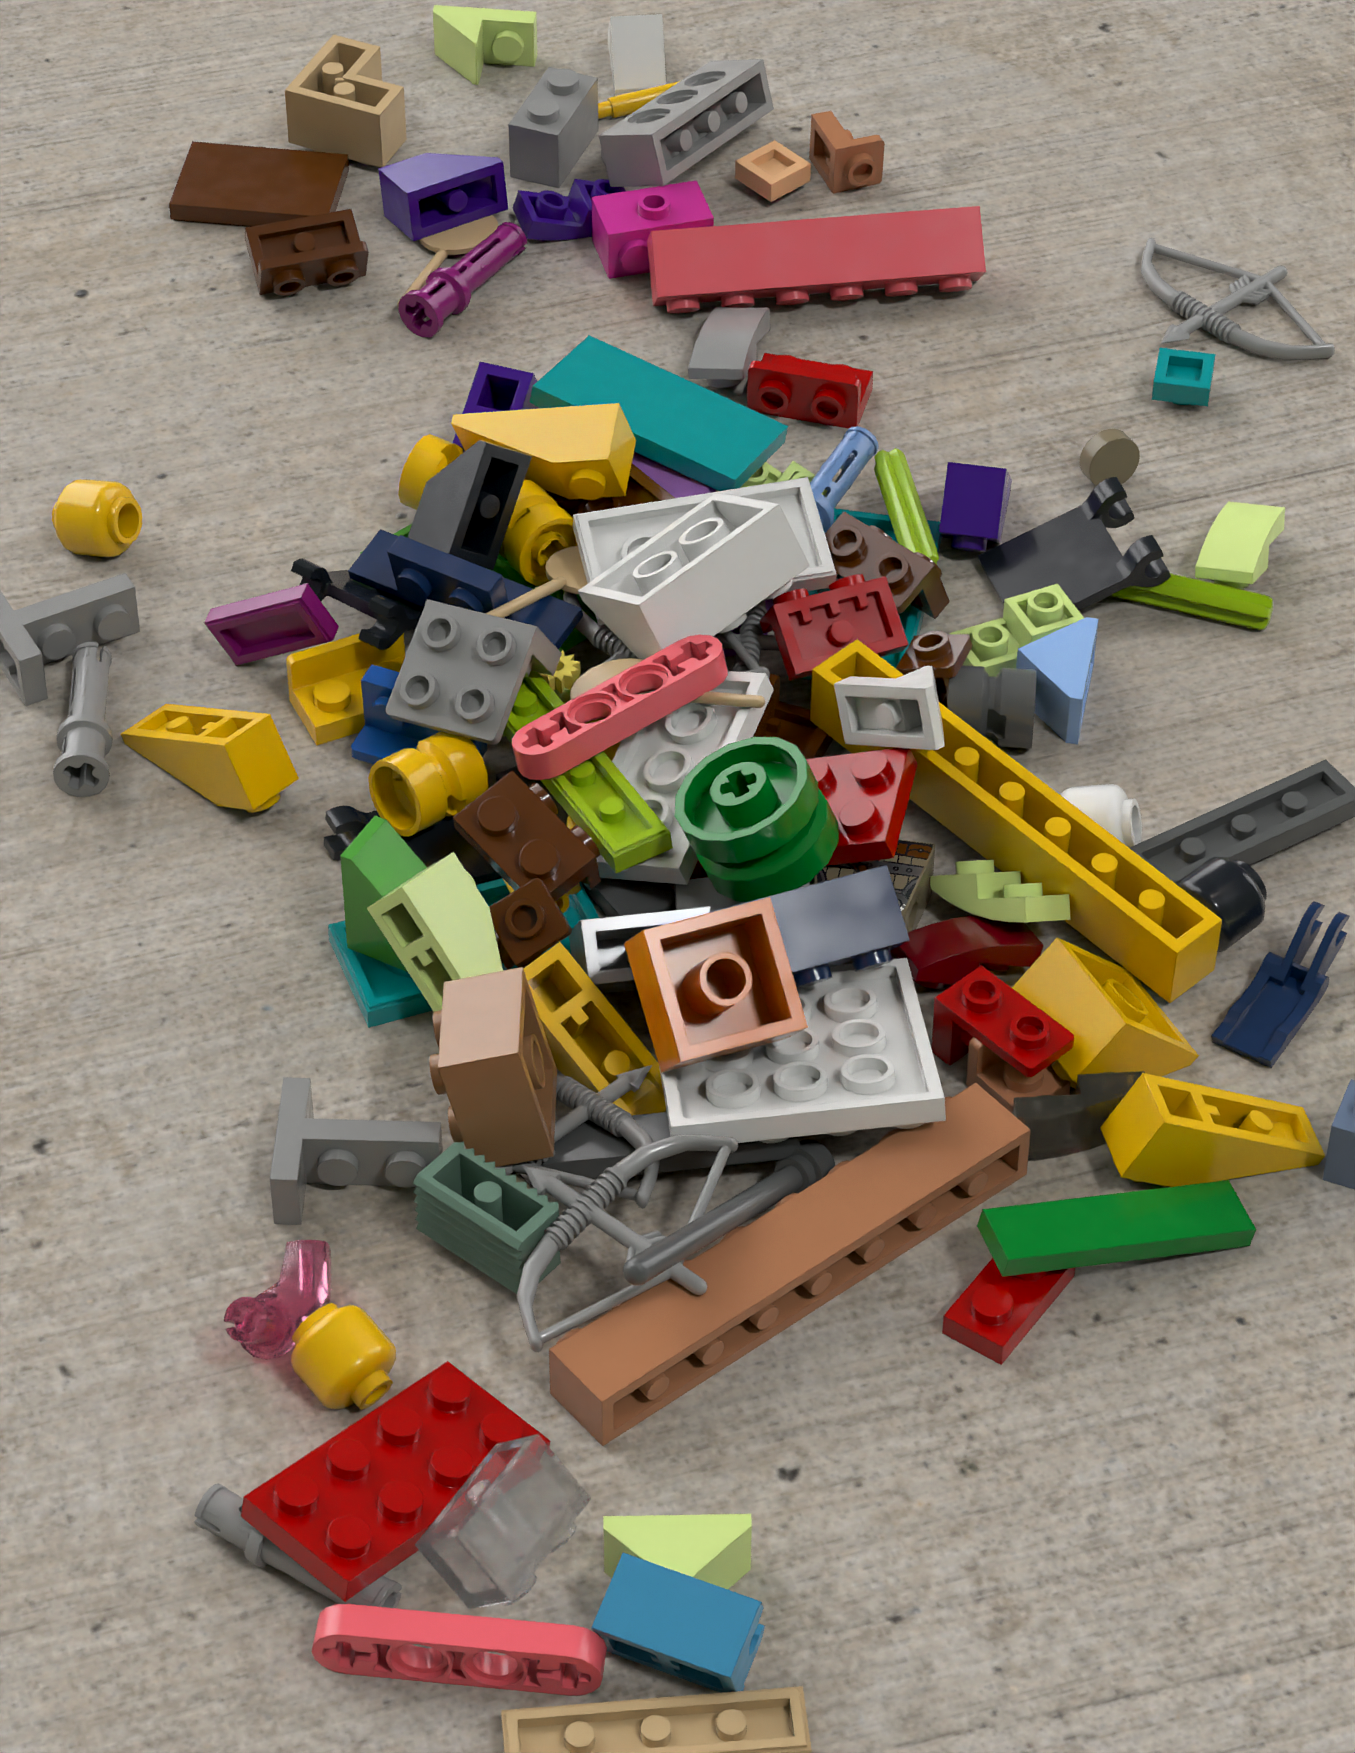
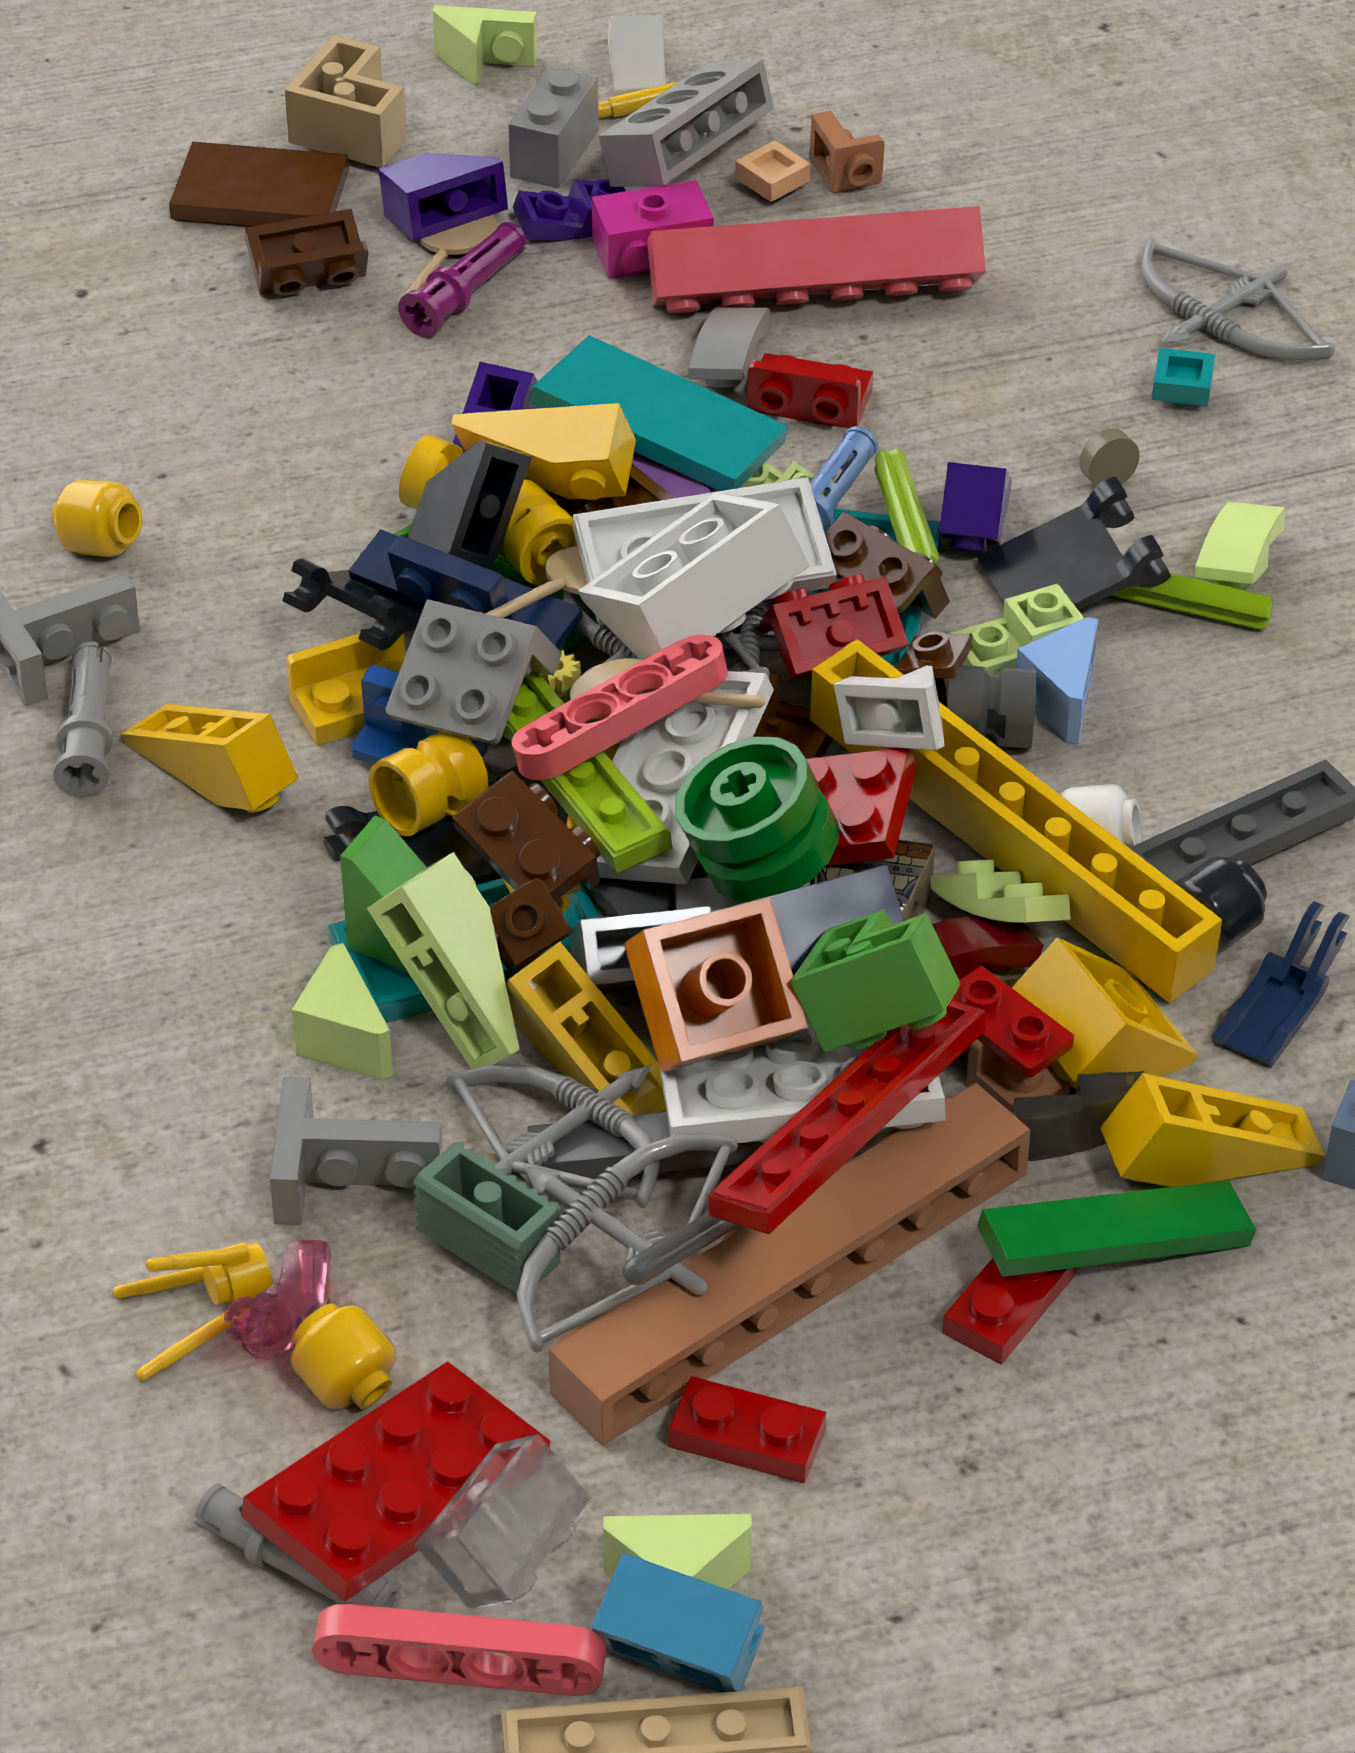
(228, 1275): none -> yellow plant
(271, 624): magenta tile -> none
(340, 1020): none -> yellowish green slope
(495, 1068): medium nougat brick -> none
(747, 1429): none -> red plate
(842, 1120): none -> red tile
(874, 979): none -> bright green brick

